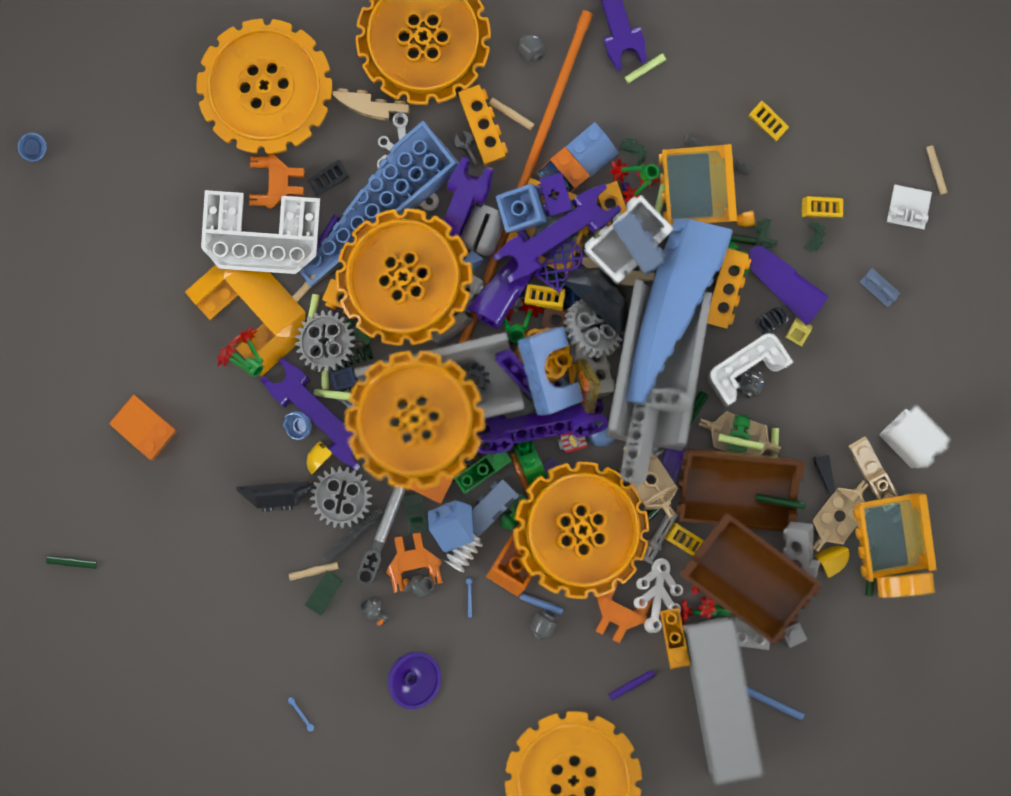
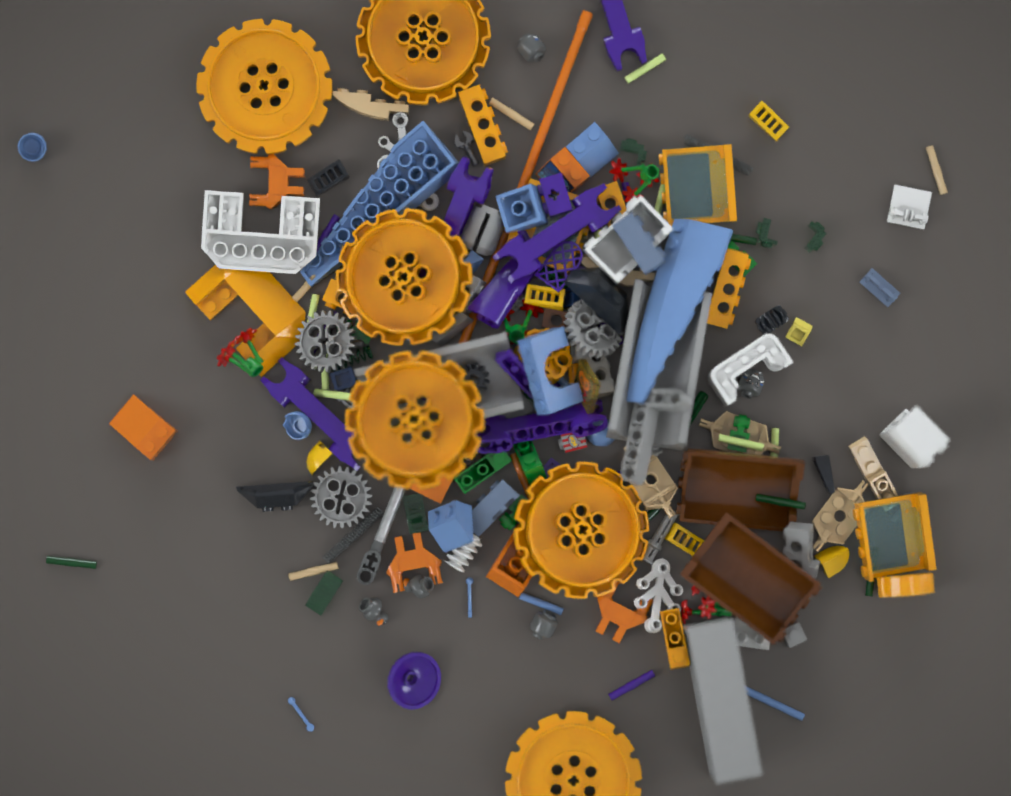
(671, 462): dark purple tile -> none
(746, 219): light orange hose -> none
(786, 284): dark purple panel -> none
(806, 207): yellow slope -> none

